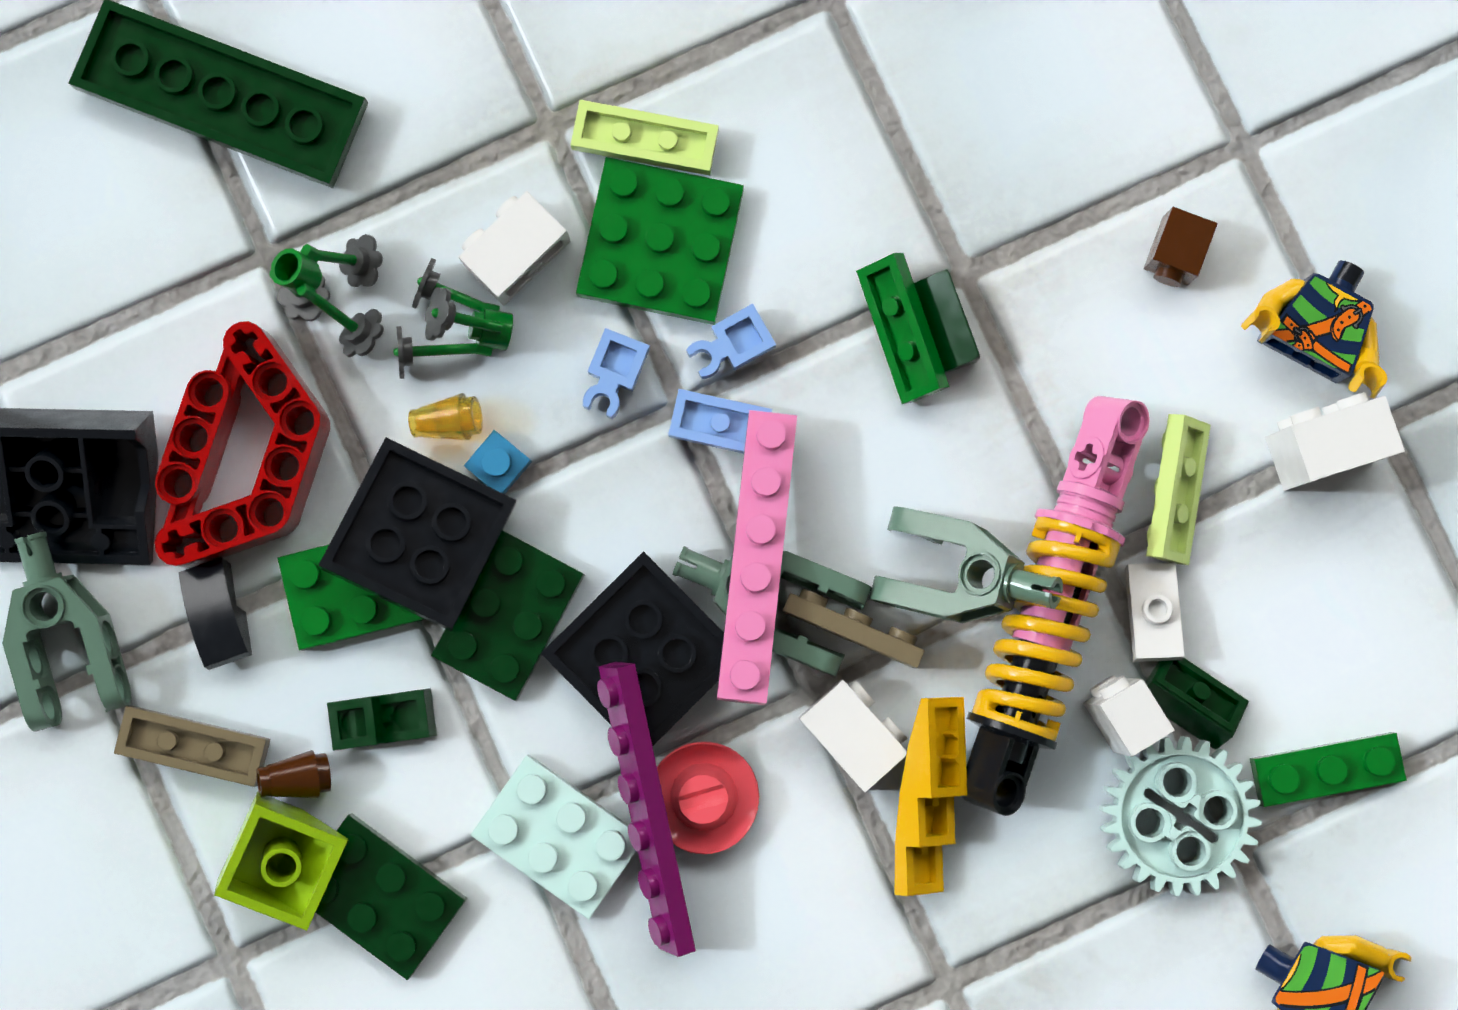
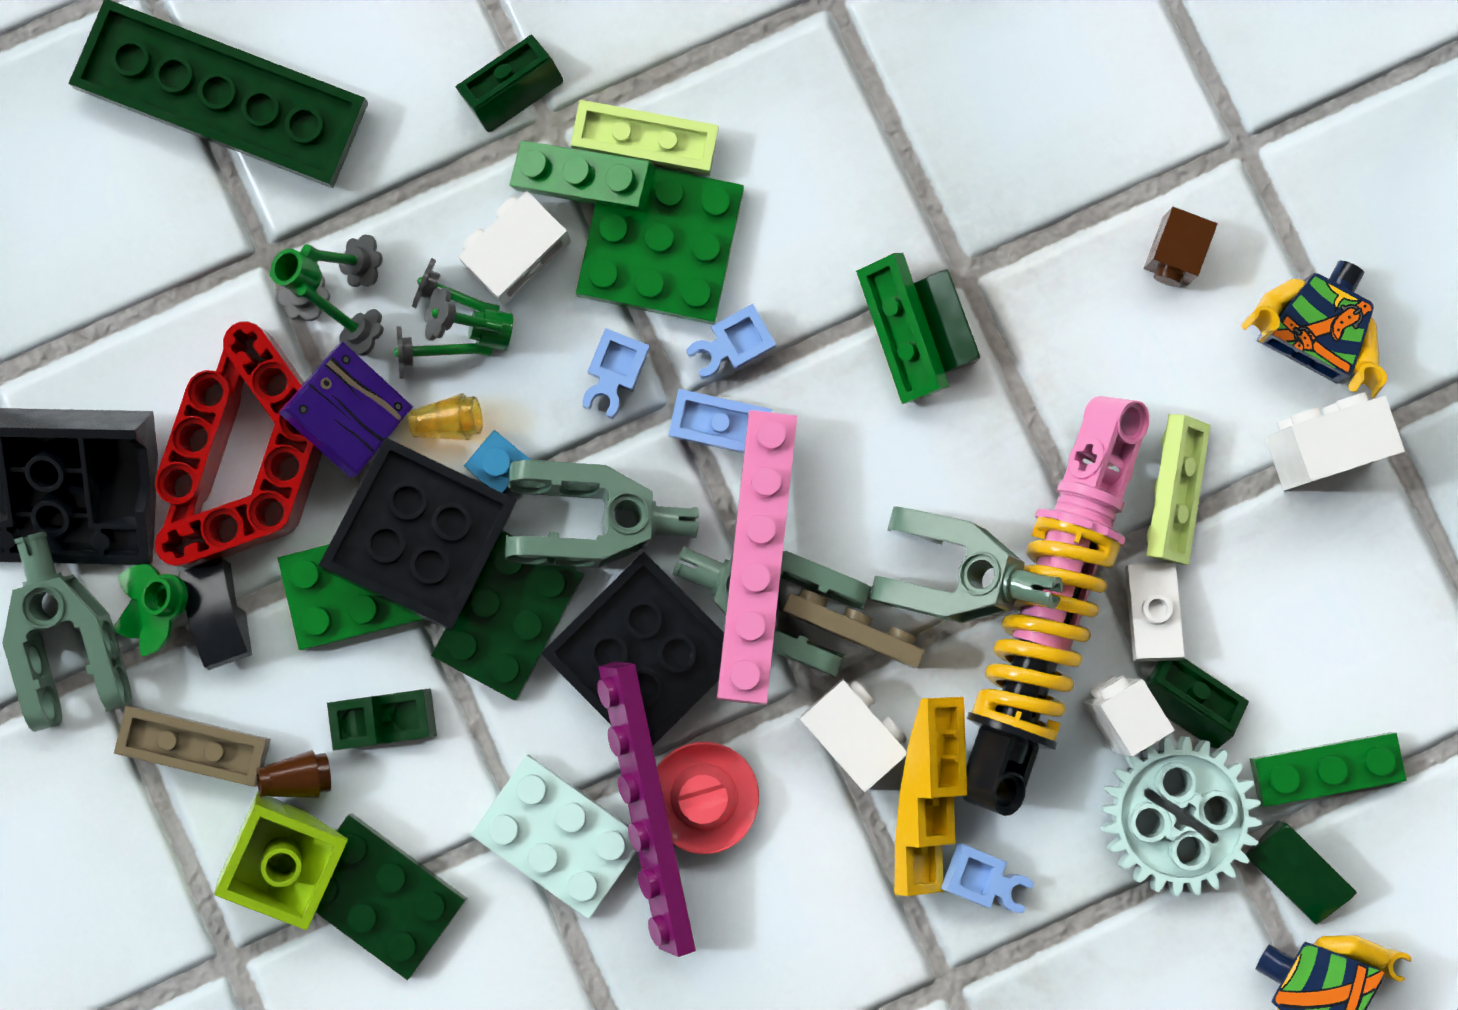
(153, 607): none -> green plate
(346, 409): none -> dark purple tile
(510, 83): none -> dark green slope
(582, 176): none -> plate
(594, 482): none -> sand green piece
(980, 879): none -> light blue plate
(1300, 872): none -> dark green slope

